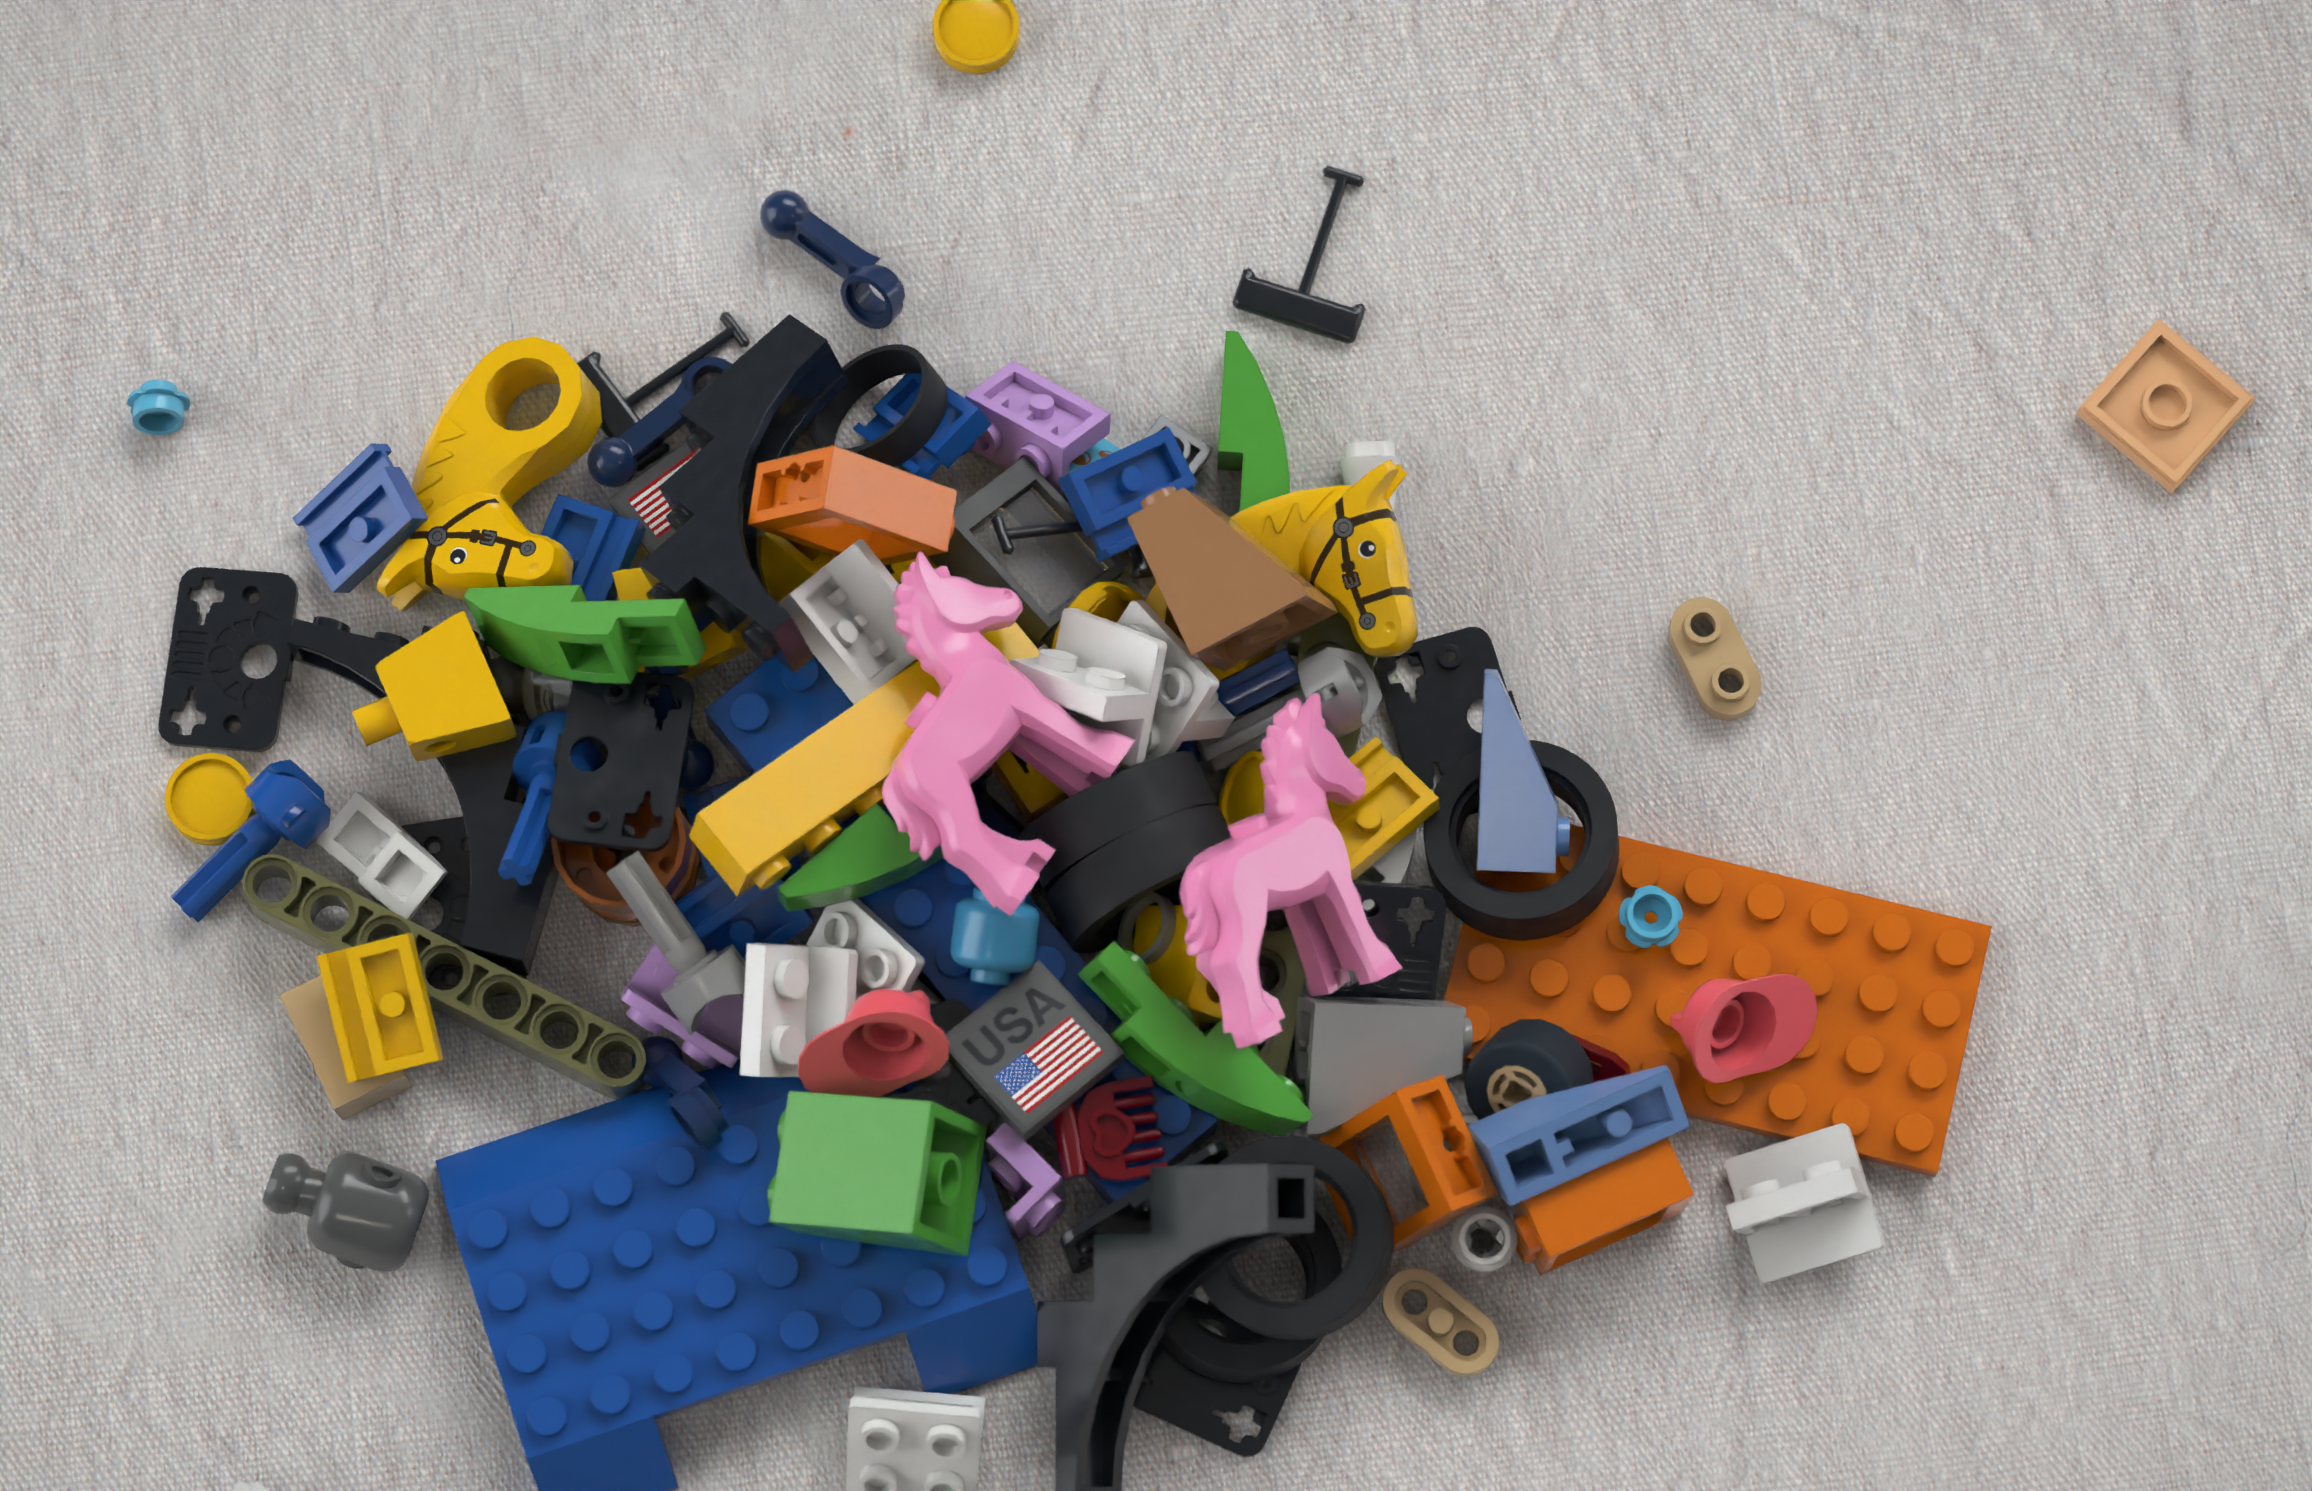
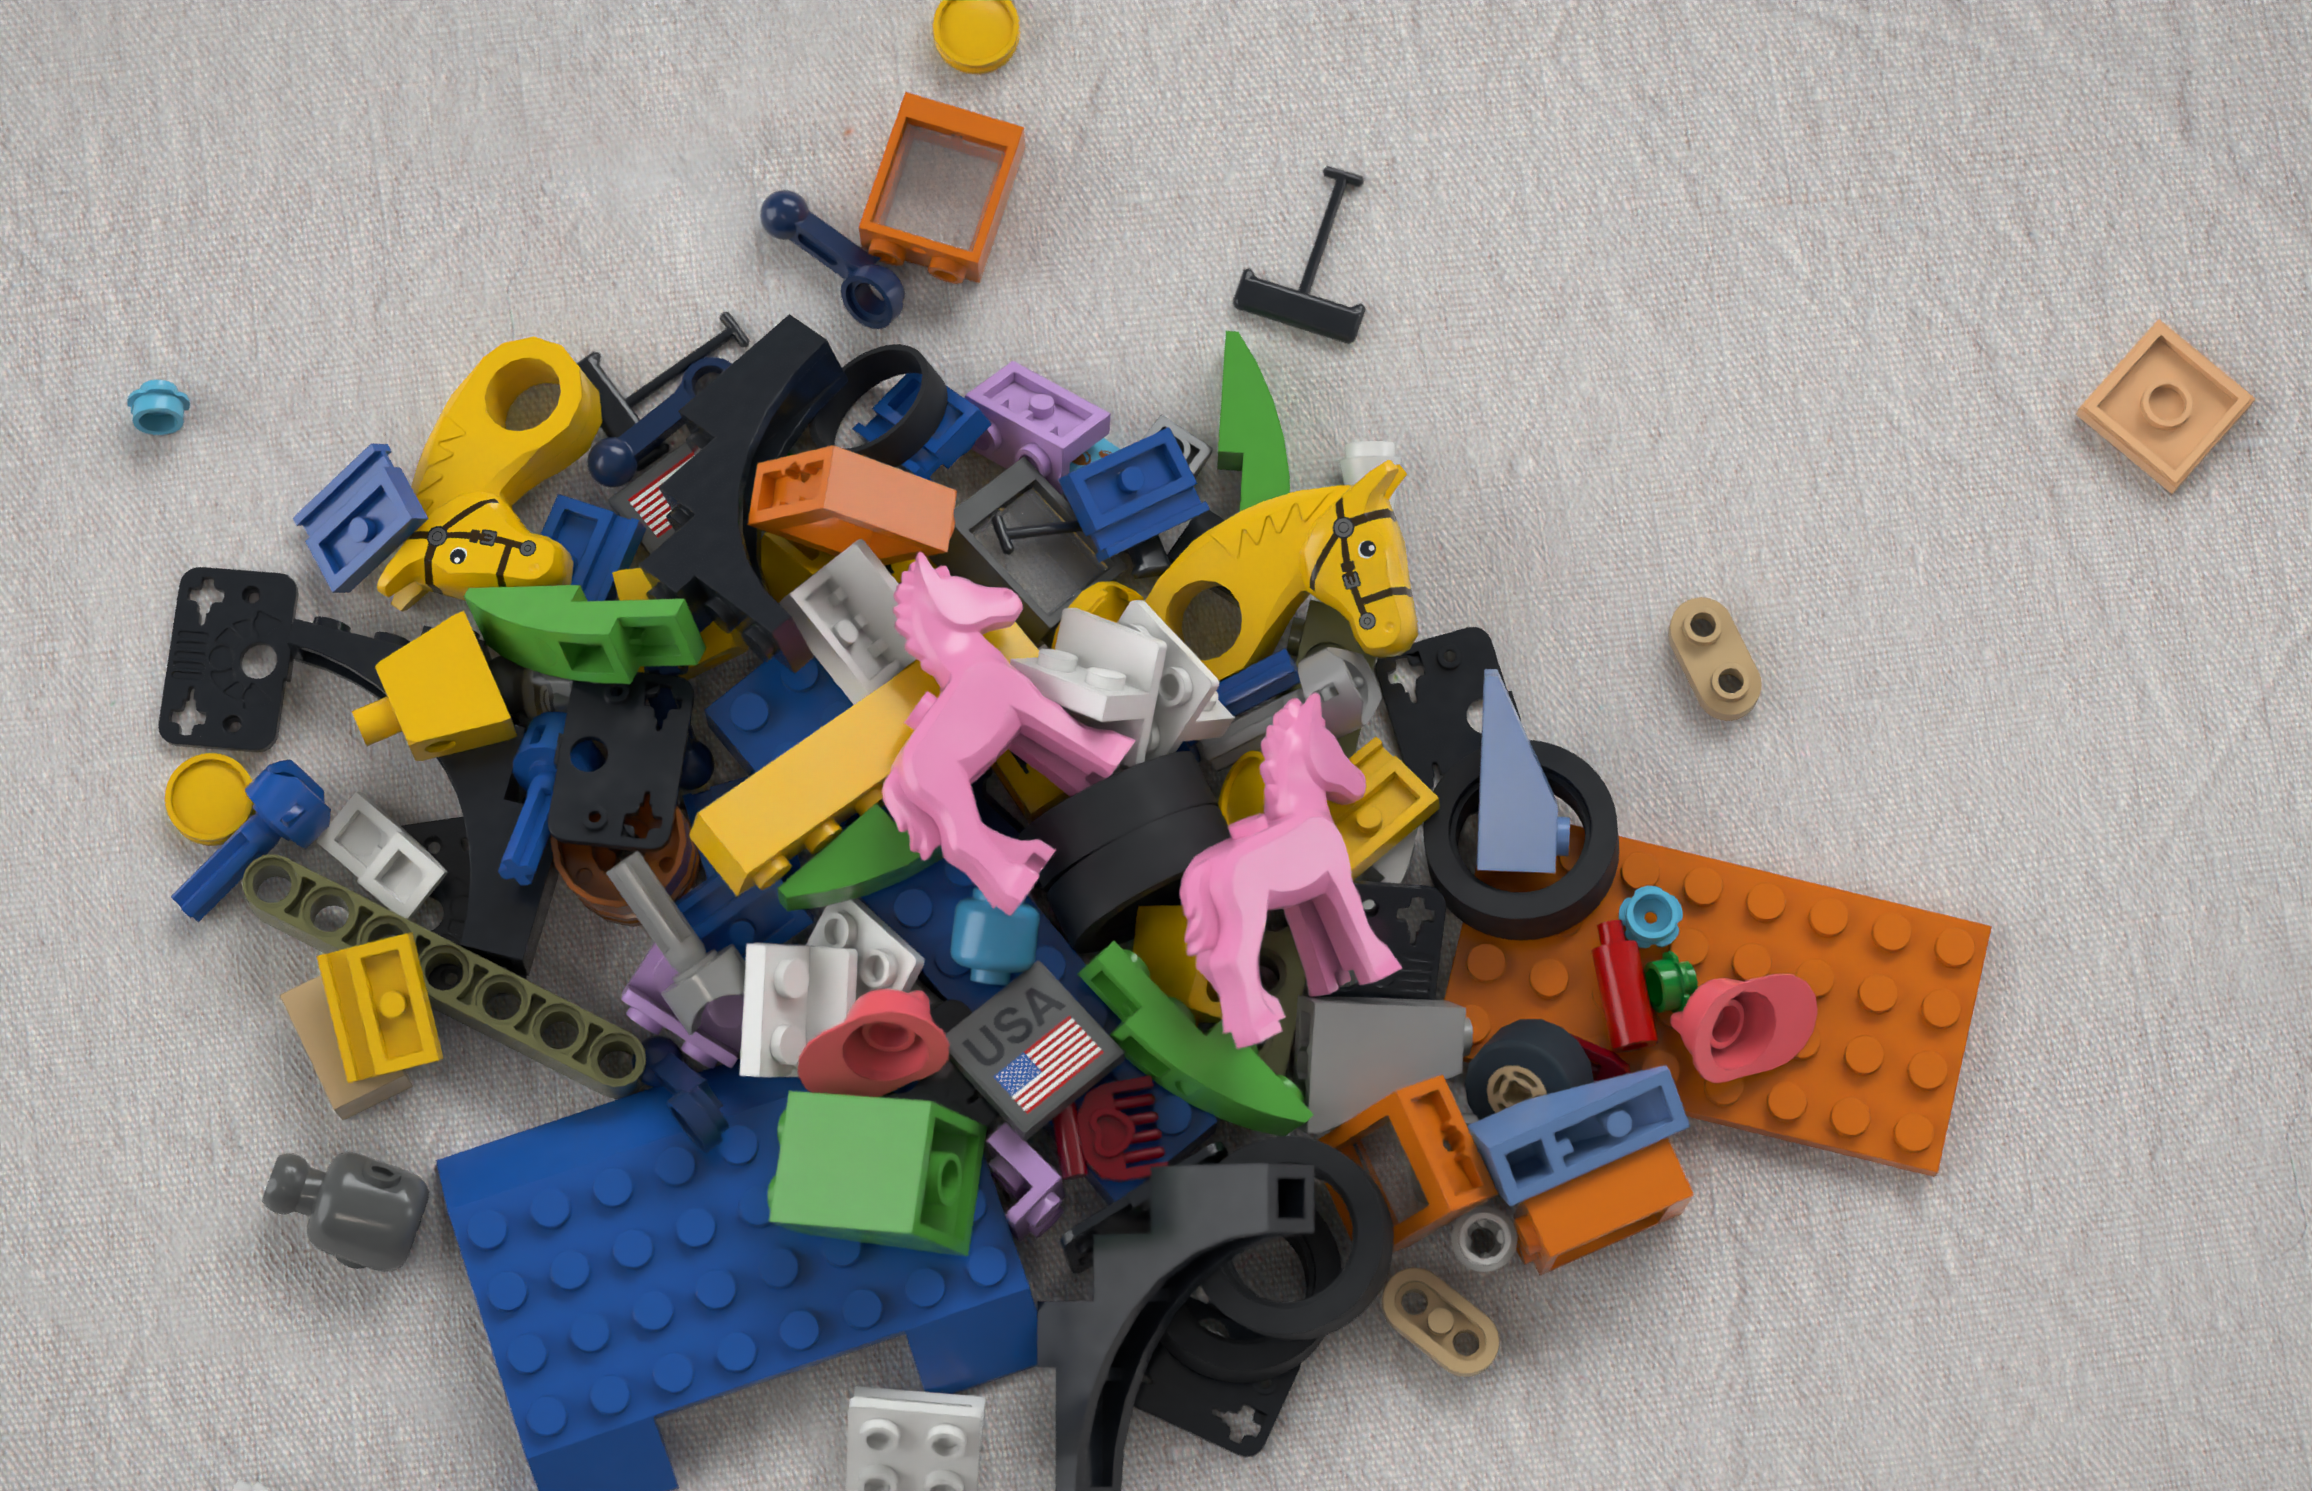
(941, 189): none -> window
(1166, 931): light grey piece -> none
(1221, 581): medium nougat slope -> none
(1623, 990): none -> red cylinder
(1670, 983): none -> green plate
(1803, 1204): white bracket -> none

